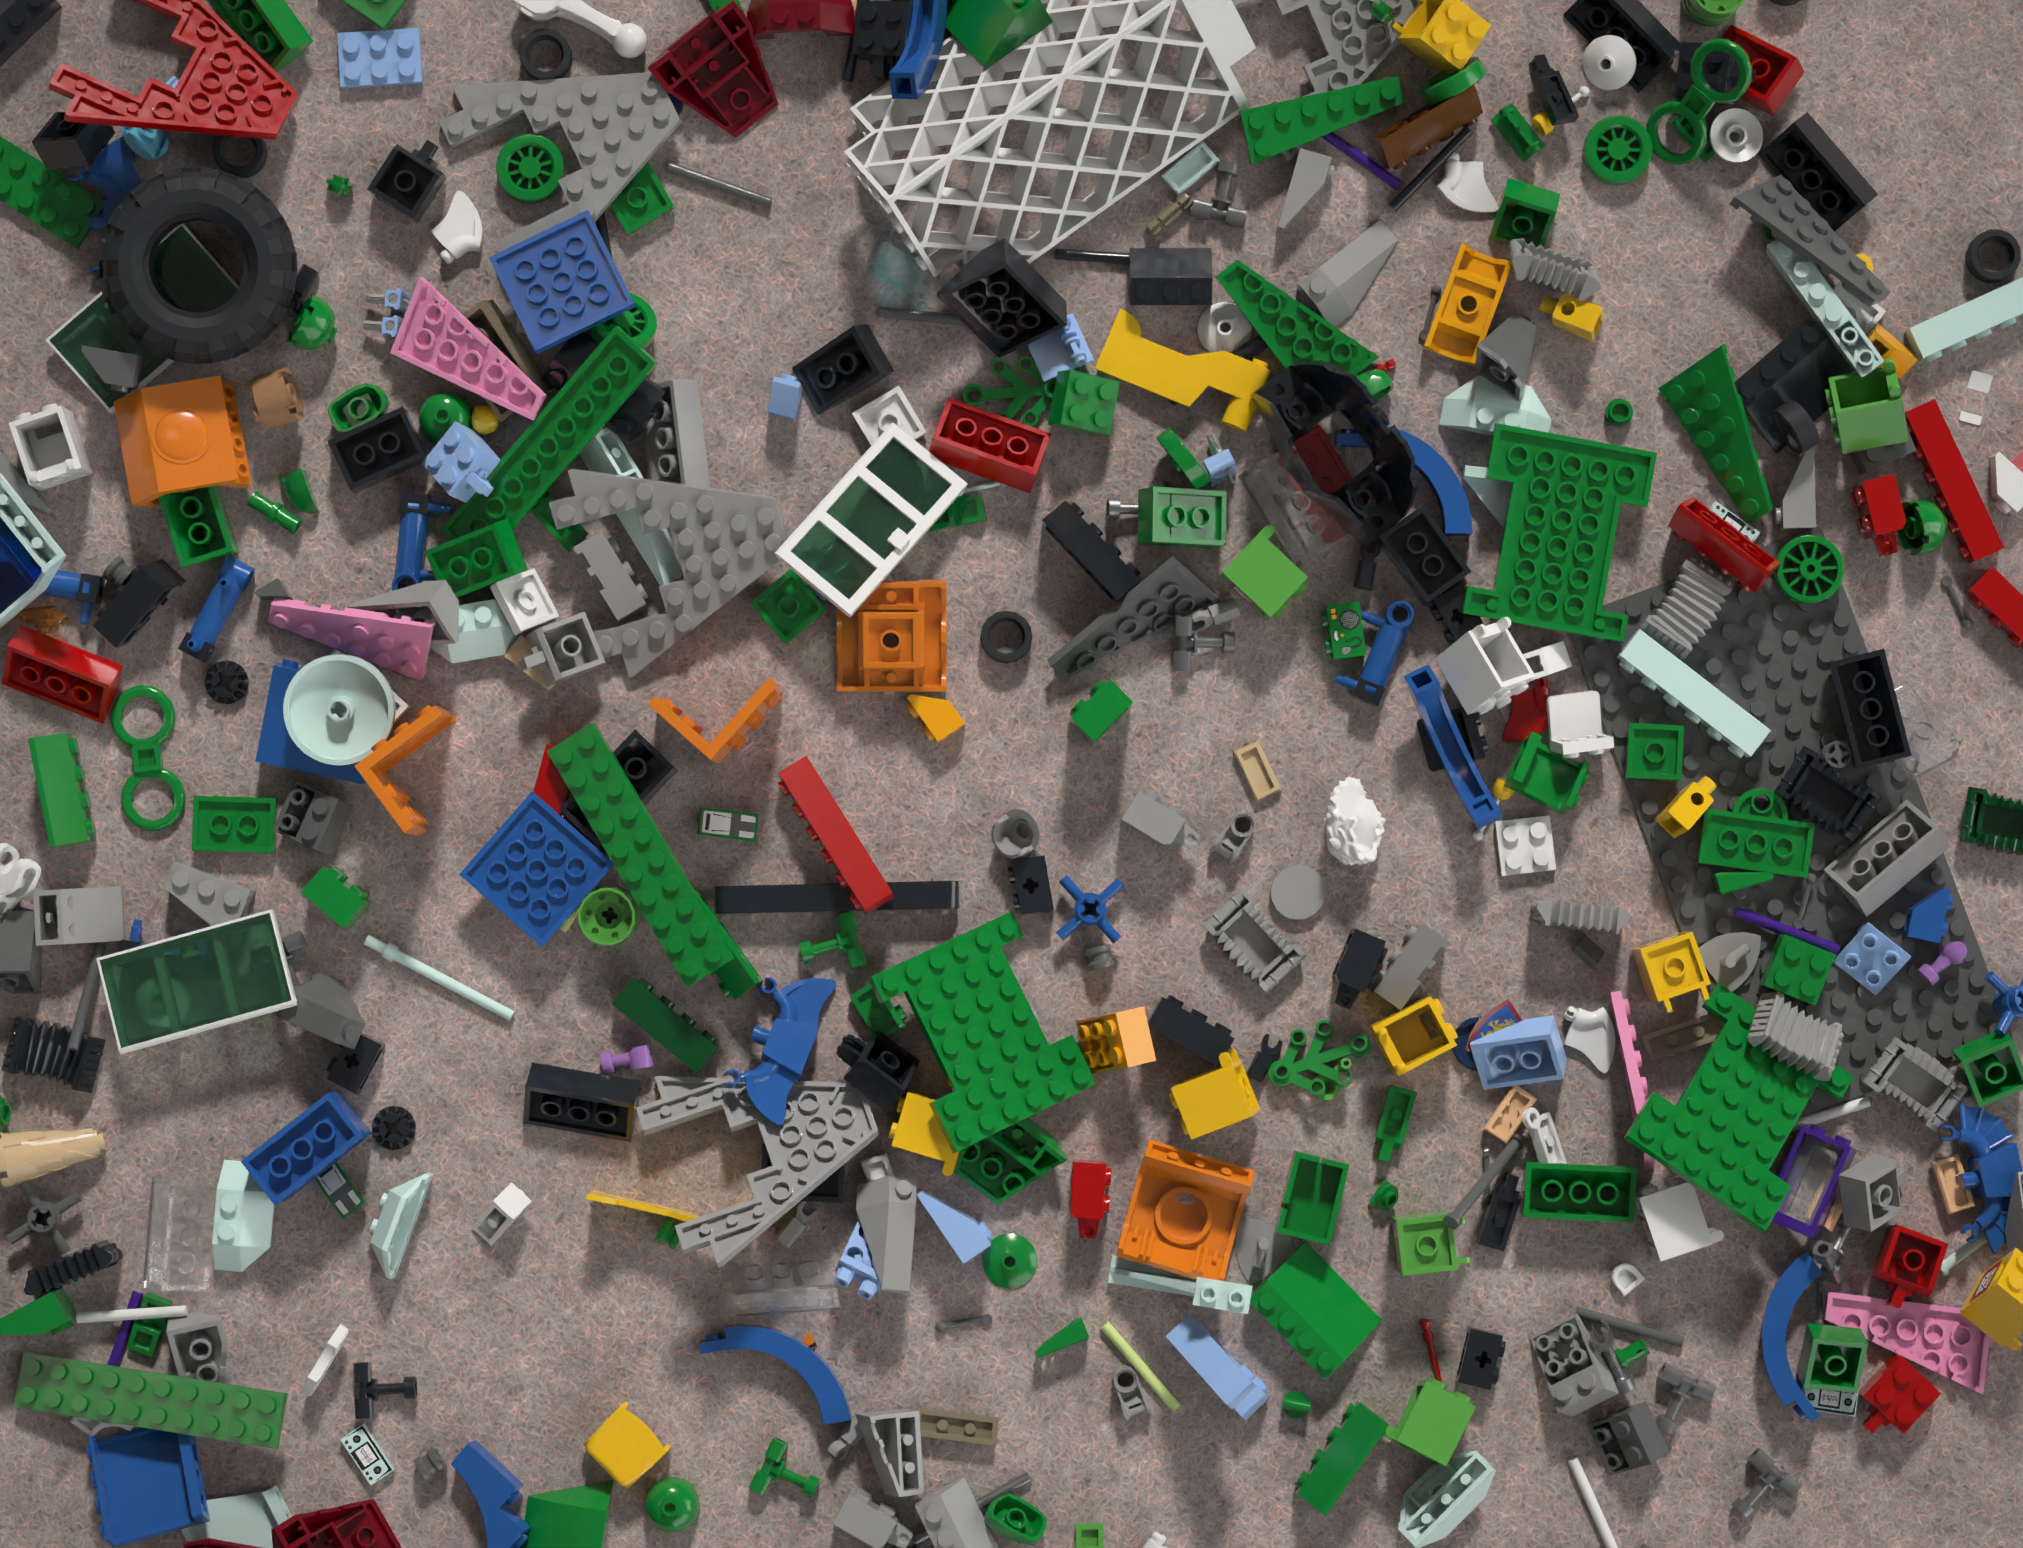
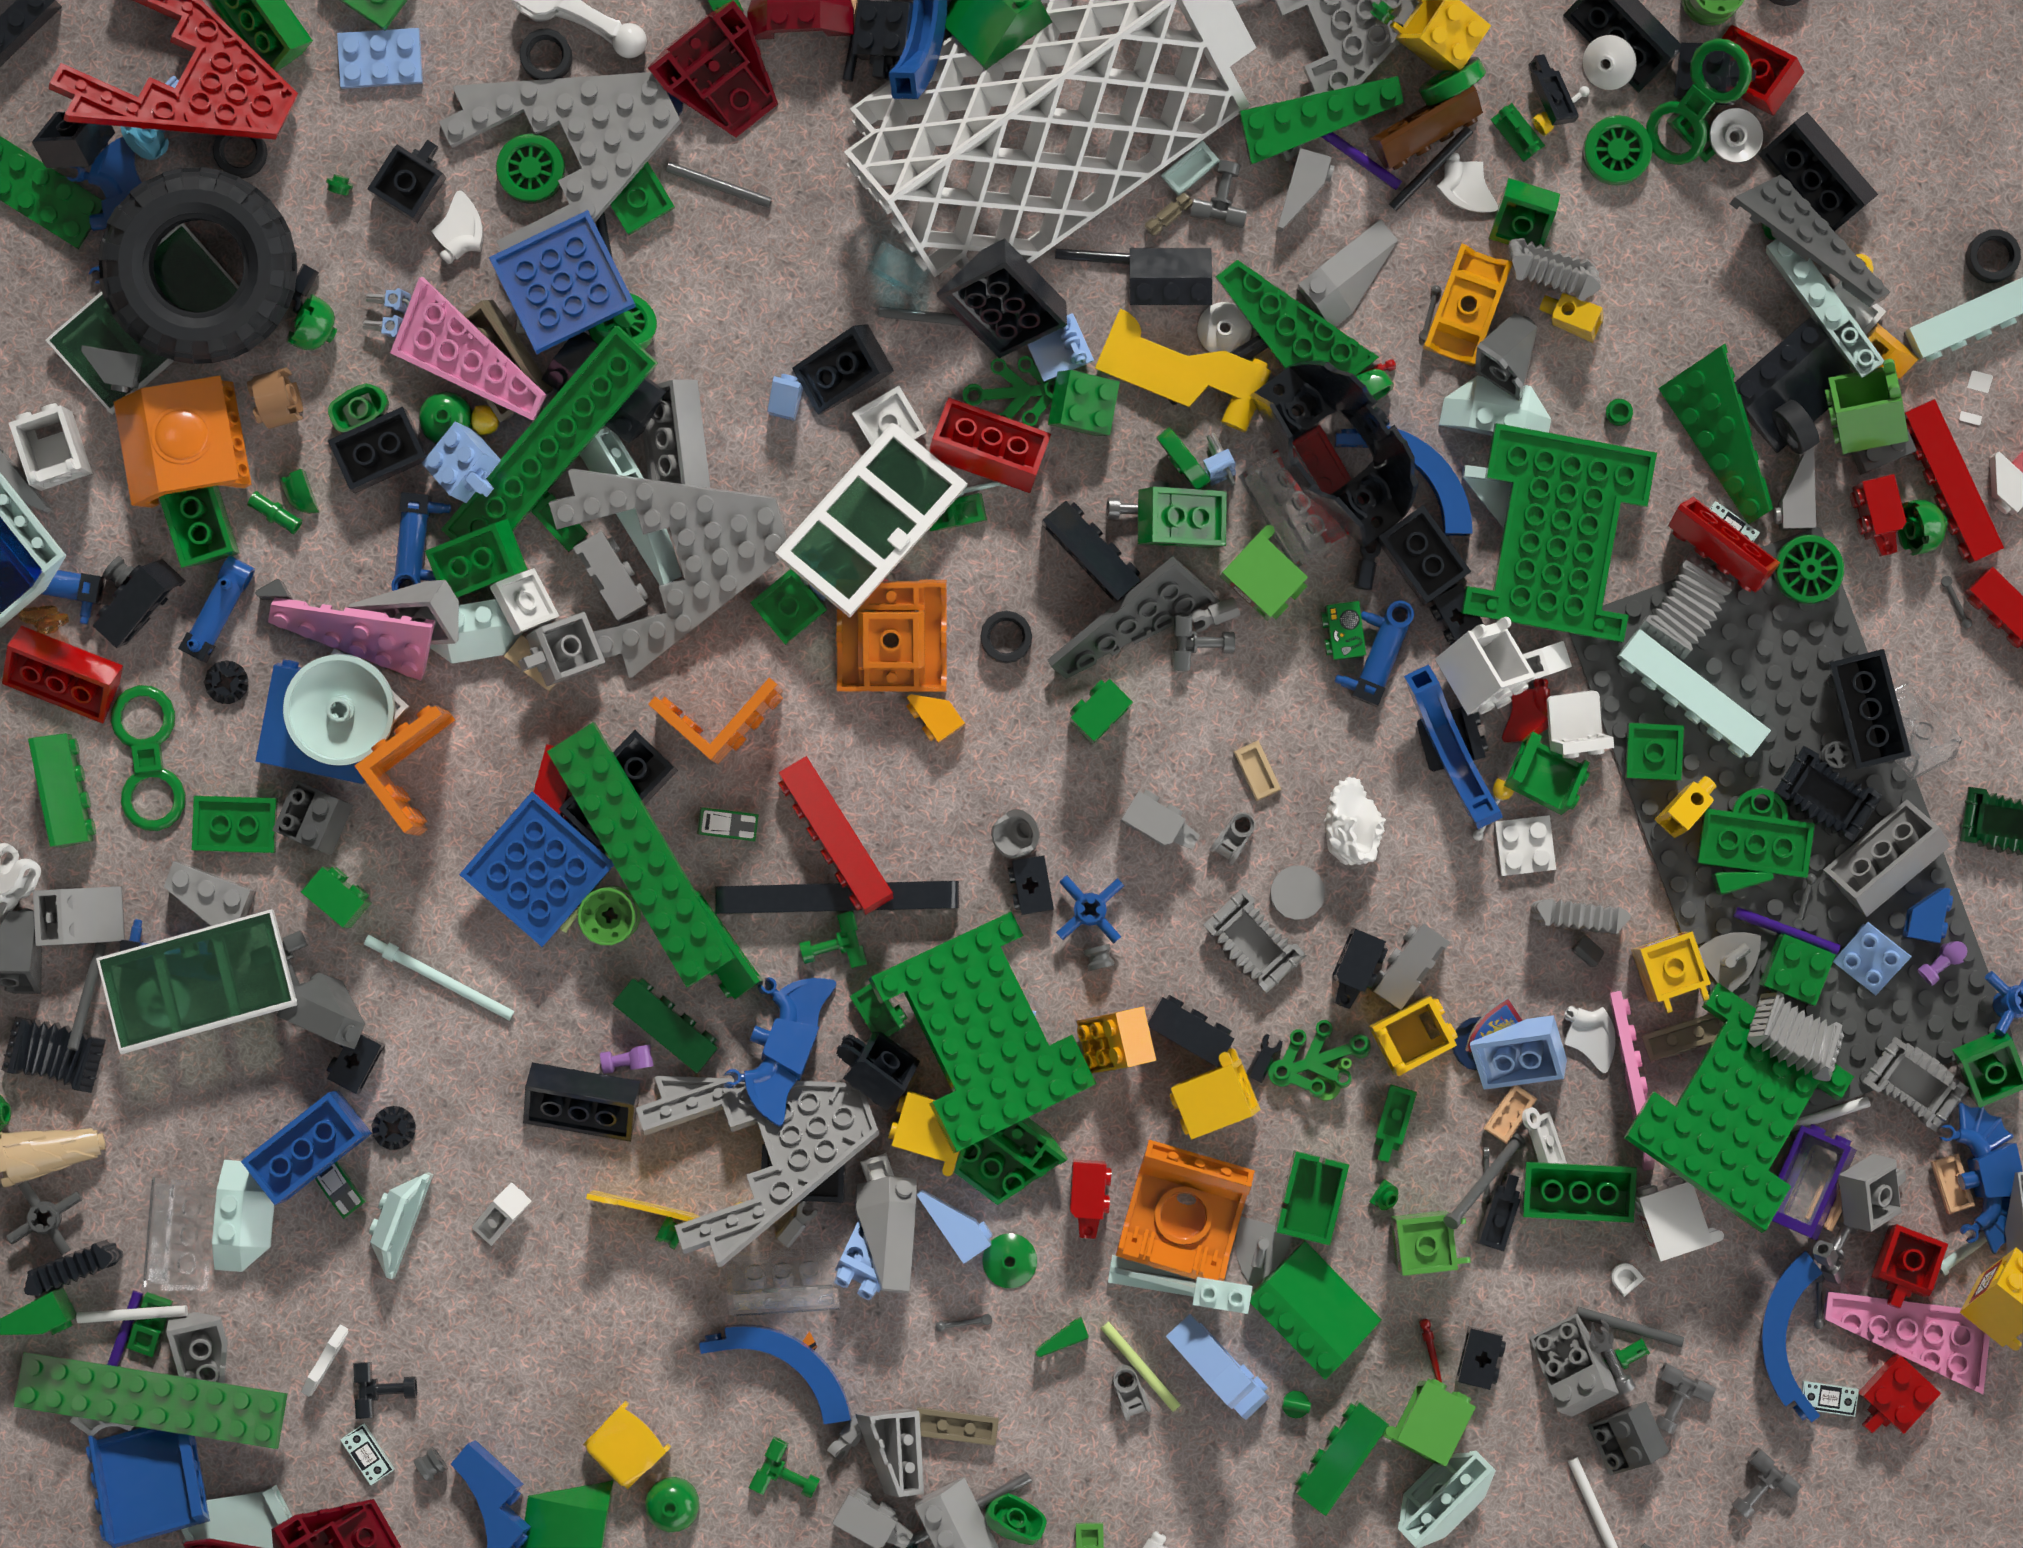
(1832, 1358): green brick -> none

